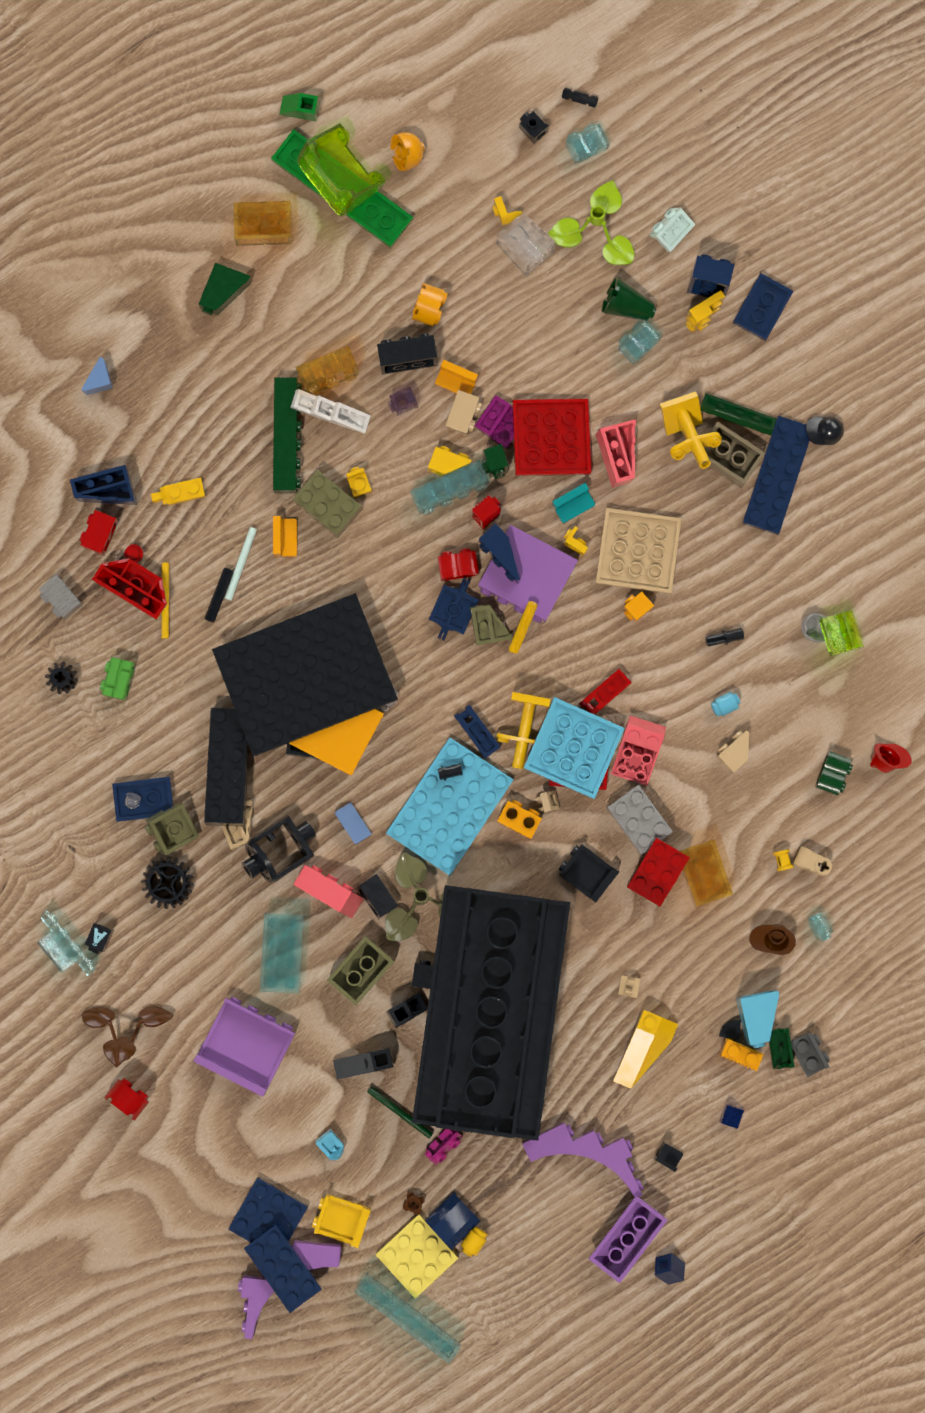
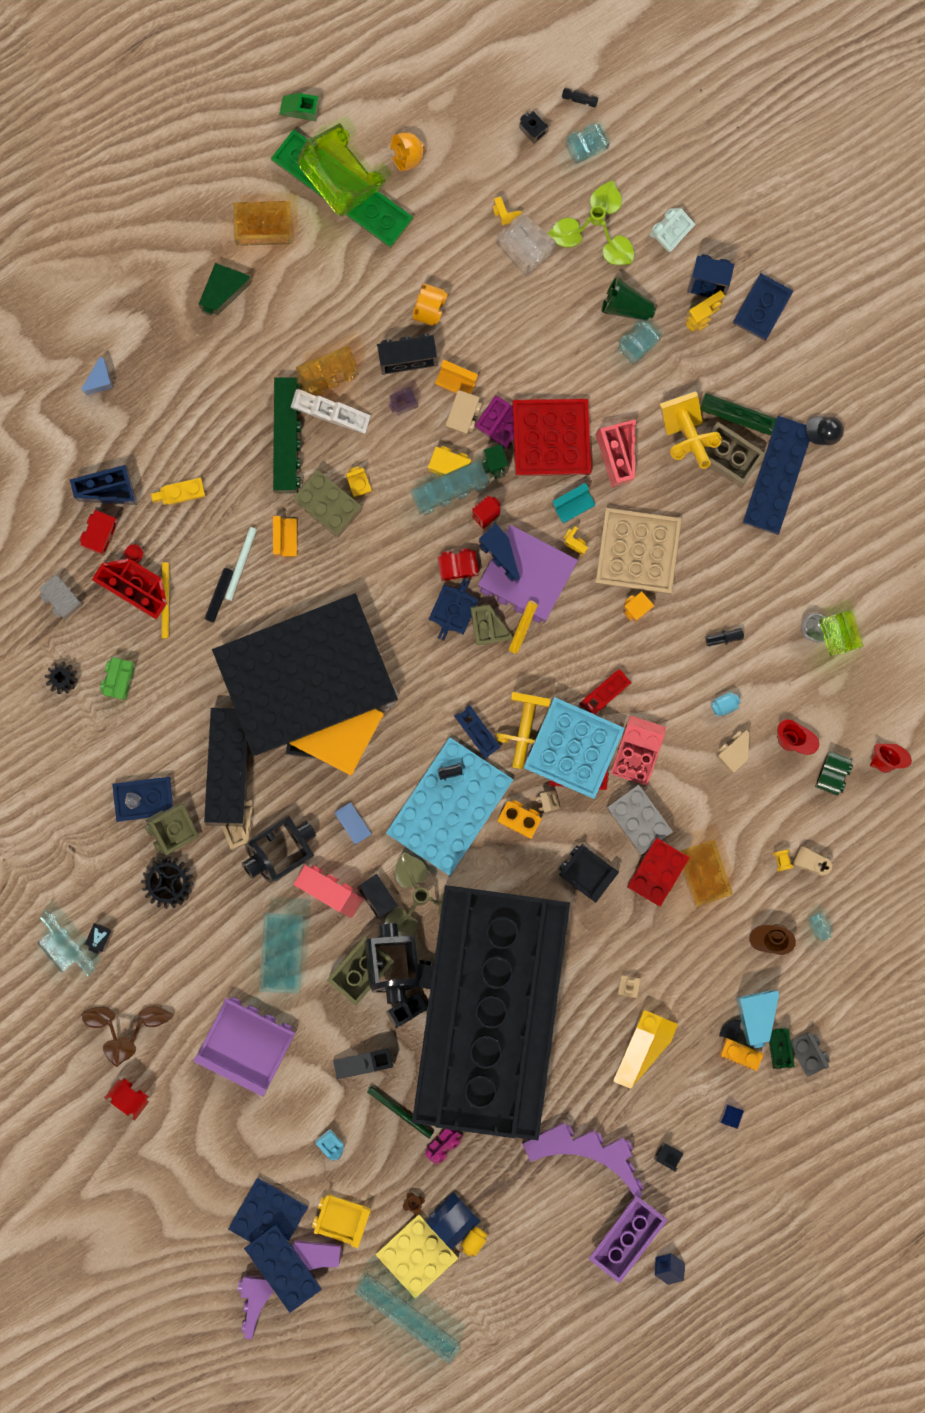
(394, 989): none -> black piece
(796, 738): none -> red piece

